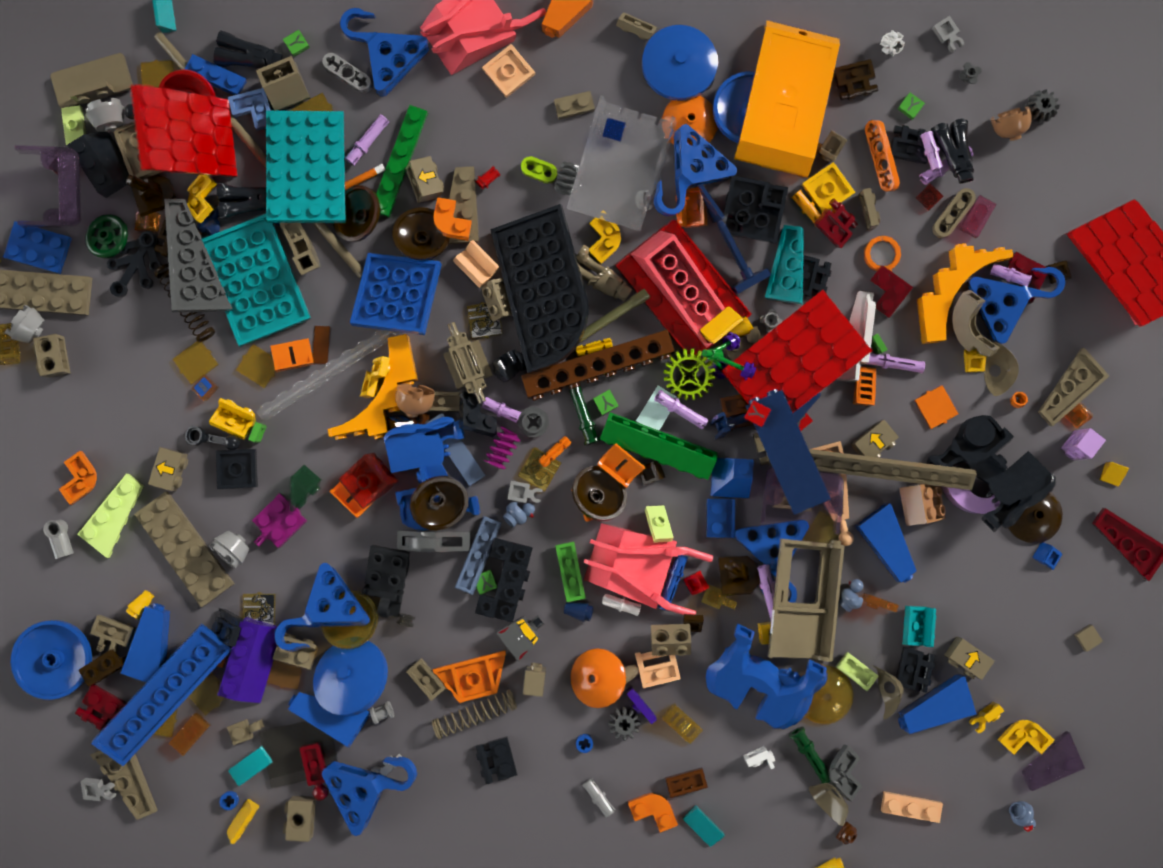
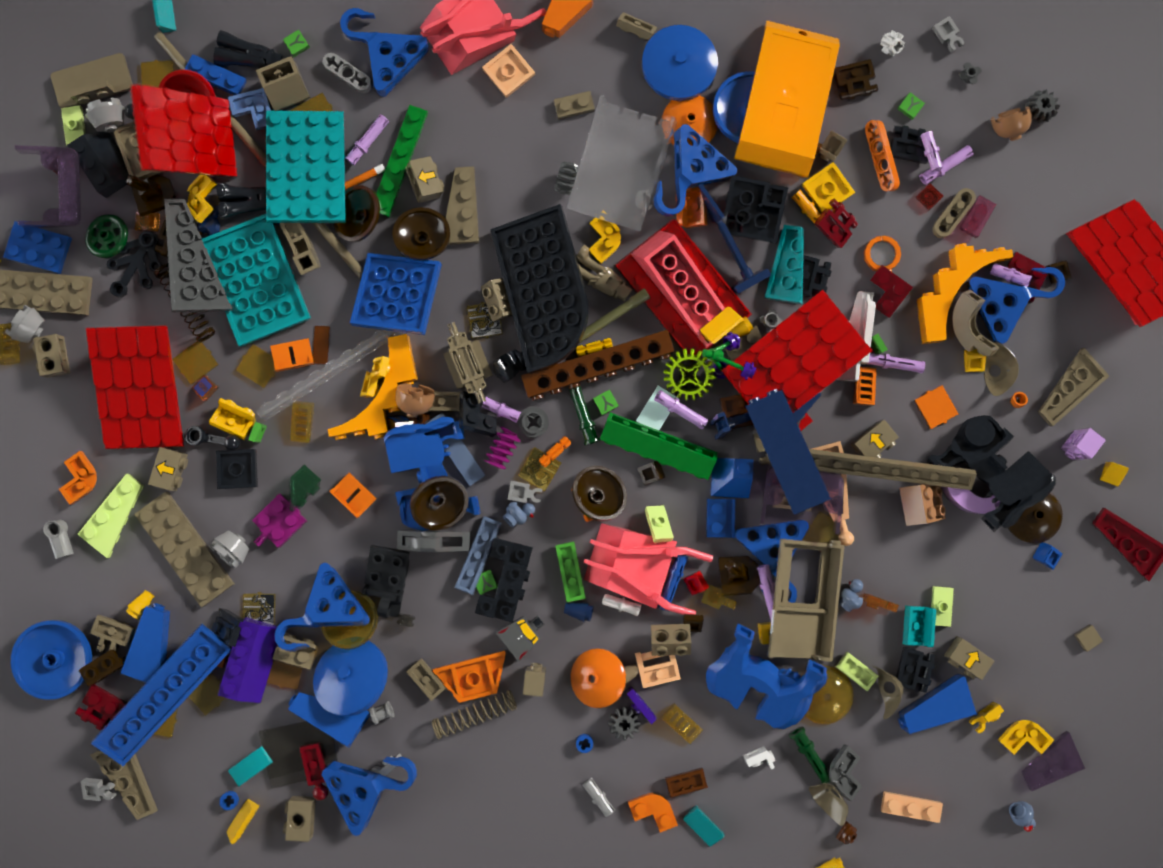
(135, 387): none -> red piece
(189, 734): clear orange plate -> none
(243, 730): dark tan plate -> none
(295, 413): none -> clear yellow slope
(368, 480): clear red slope -> none
(447, 224): orange plate -> none
(476, 264): light nougat panel -> none
(487, 178): red pin -> none
(502, 758): black plate -> none
(539, 170): lime plate -> none
(614, 129): clear blue tile -> none
(627, 471): orange piece -> none
(757, 413): red tile -> none
(868, 203): dark tan plate -> none
(888, 543): blue slope -> none
(942, 601): none -> yellowish green plate
(957, 157): black piece -> none
(1079, 415): clear orange slope -> none

